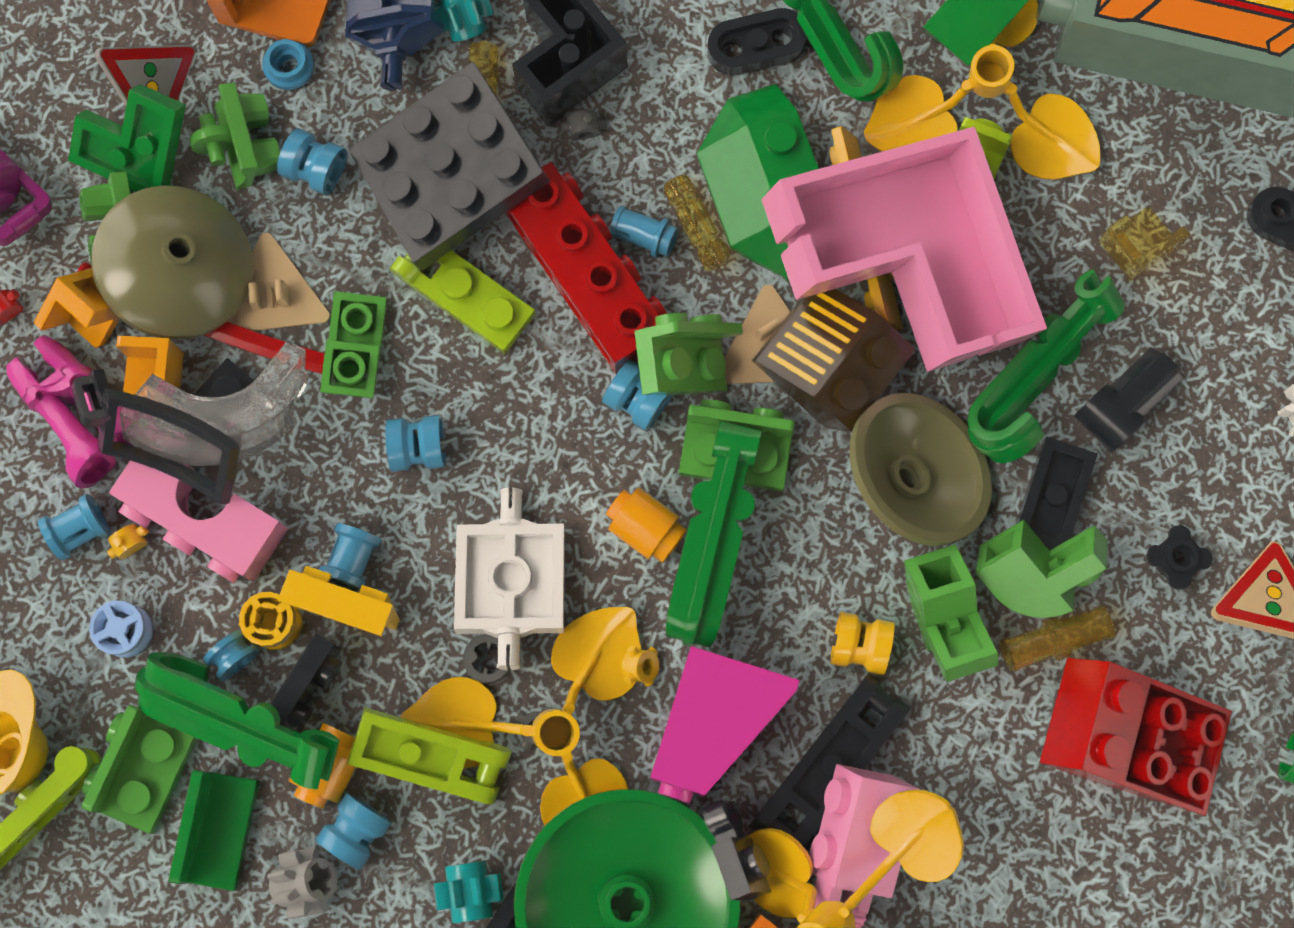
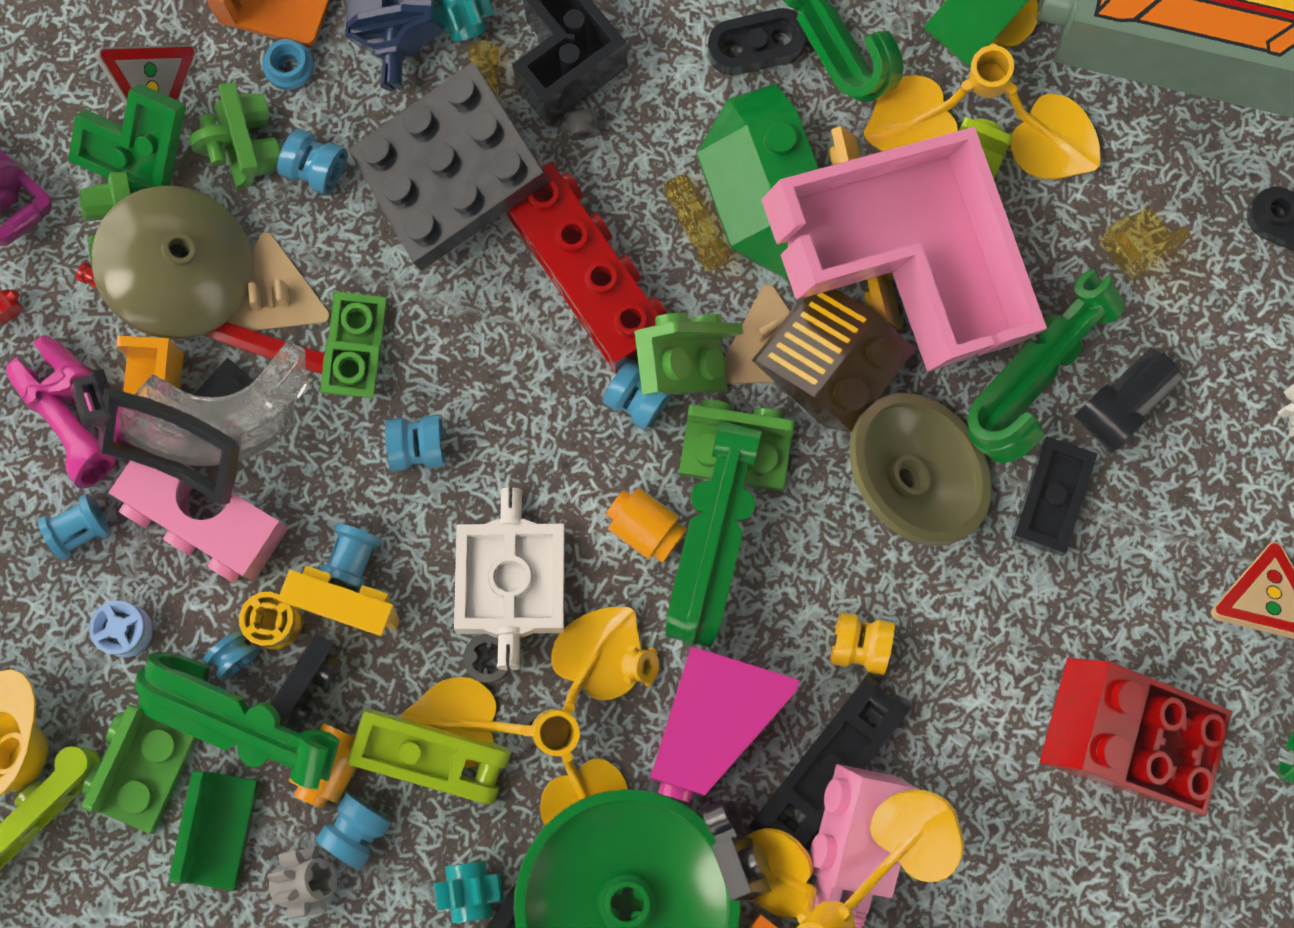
(78, 302): light orange panel -> none
(127, 541): yellow piece -> none
(469, 298): lime plate -> none
(644, 231): dark azure pin -> none
(948, 614): bright green brick -> none
(1037, 580): bright green brick -> none
(1057, 638): clear yellow pin -> none
(1163, 557): black plate -> none

